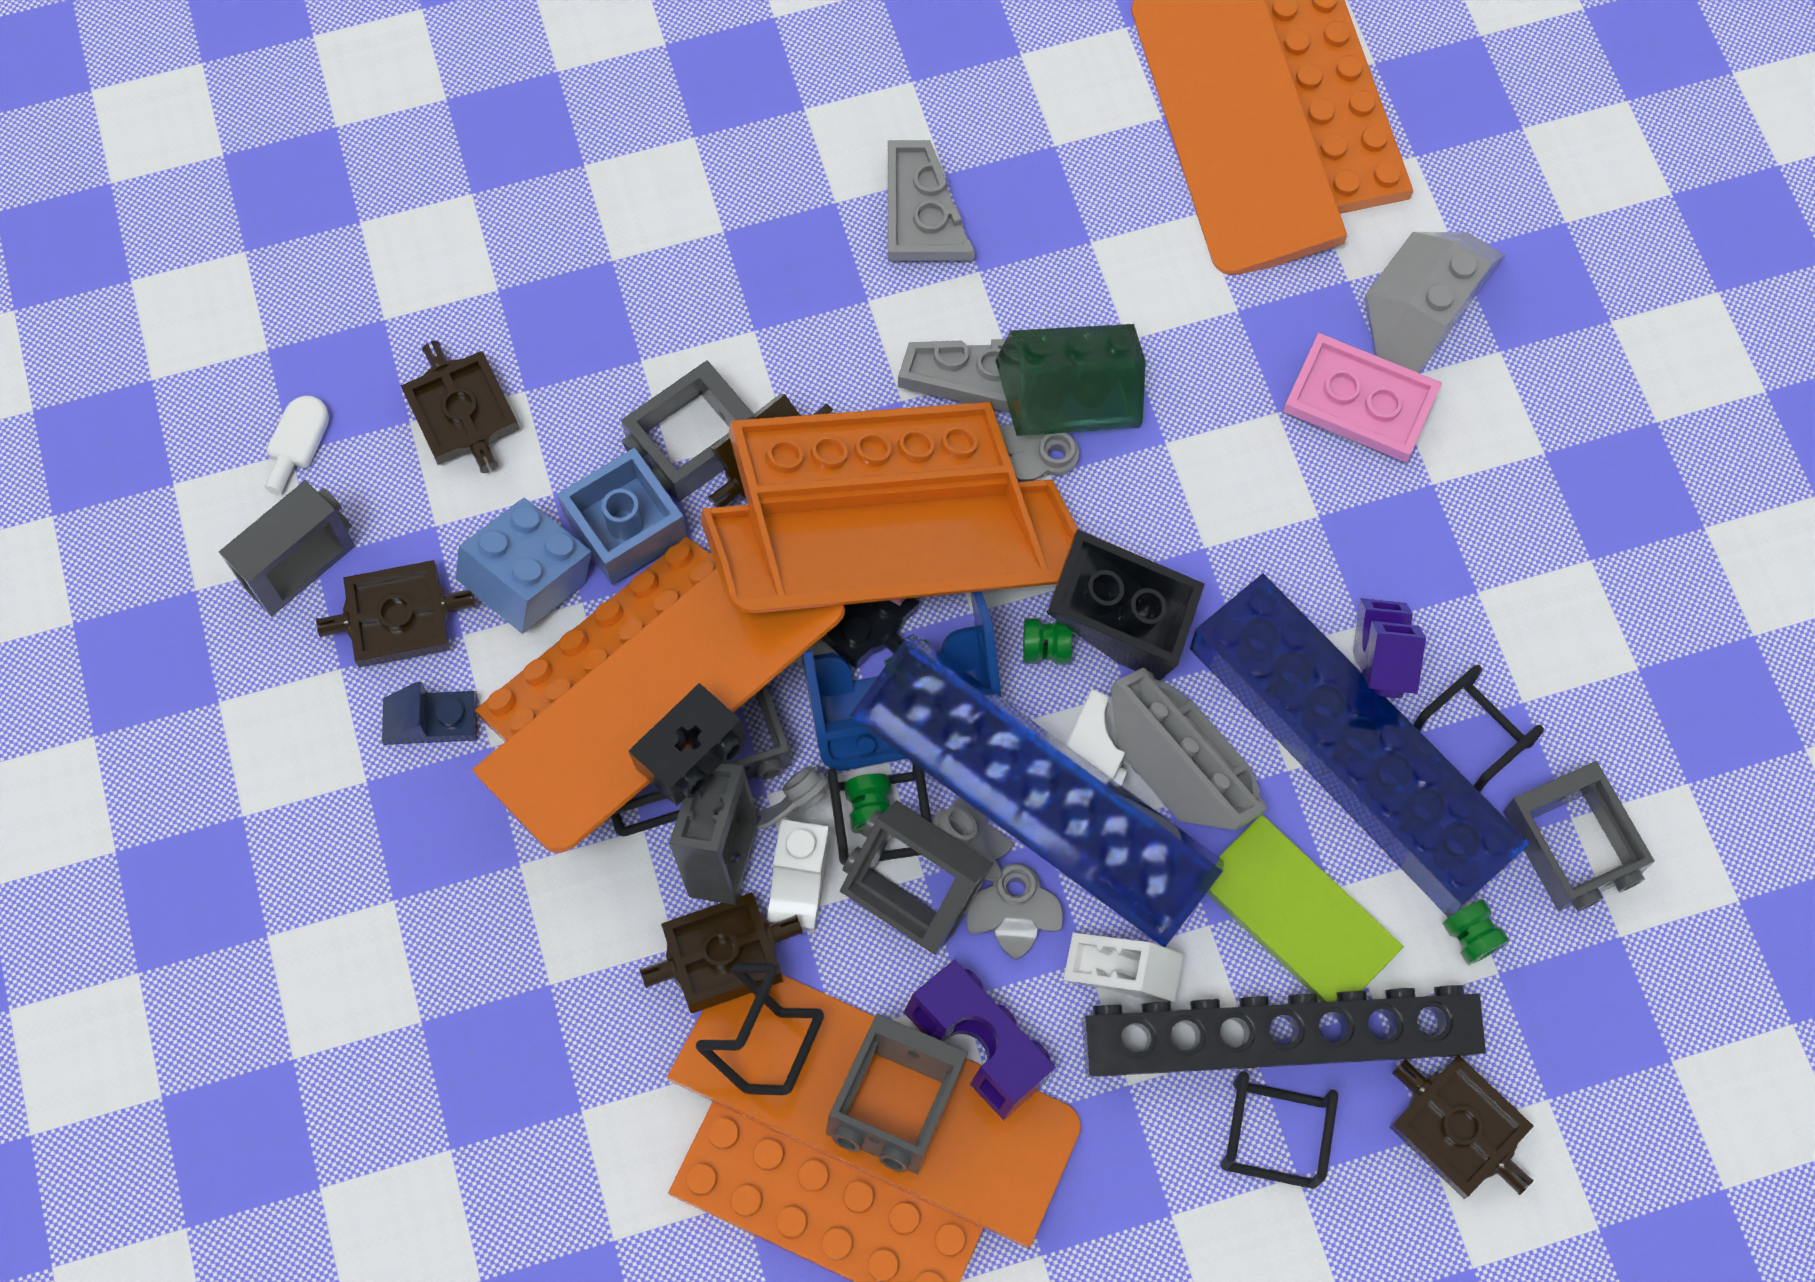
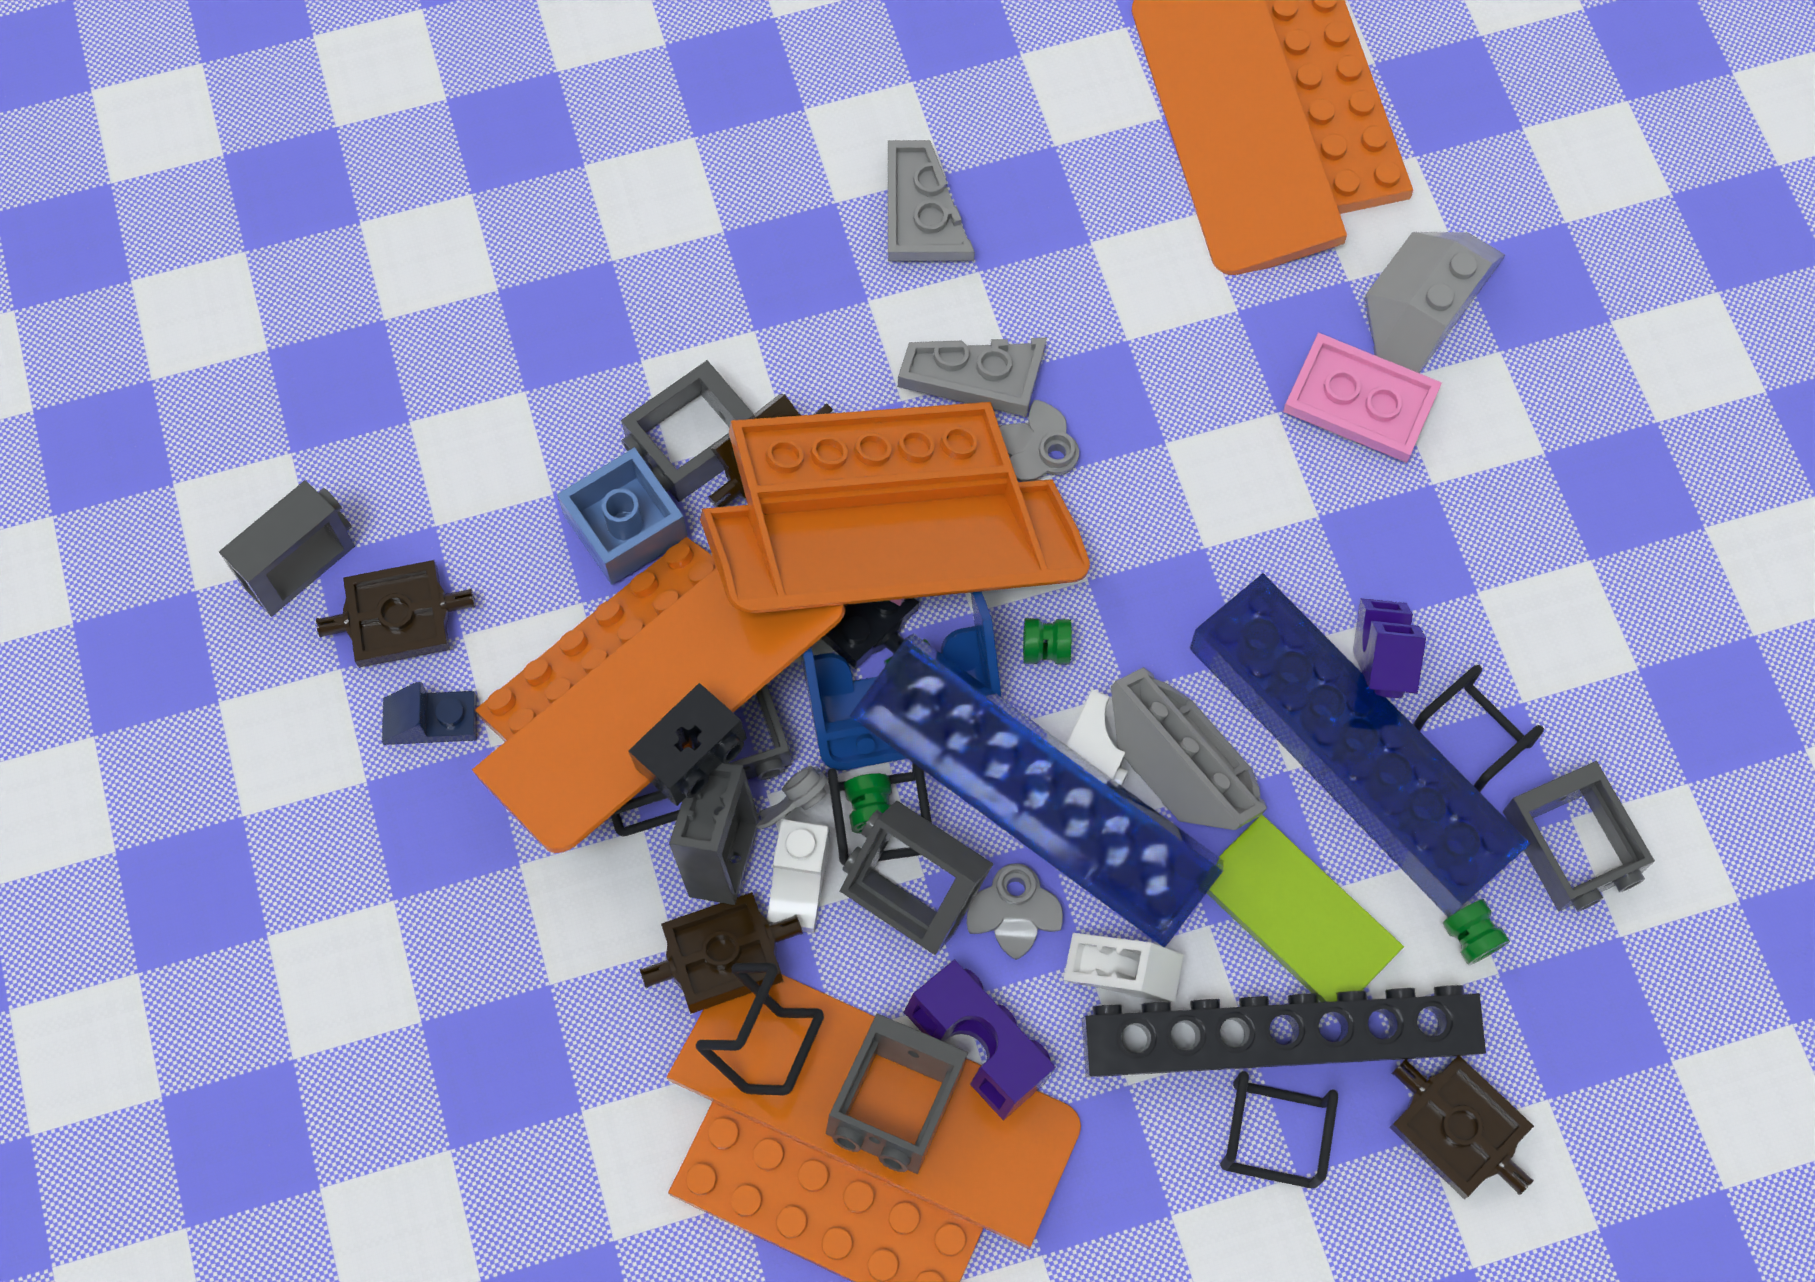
(296, 439): white piece -> none
(460, 407): dark brown plate -> none
(522, 565): medium blue brick -> none
(972, 830): light grey plate -> none
(1073, 379): clear green slope -> none
(1125, 604): black slope -> none

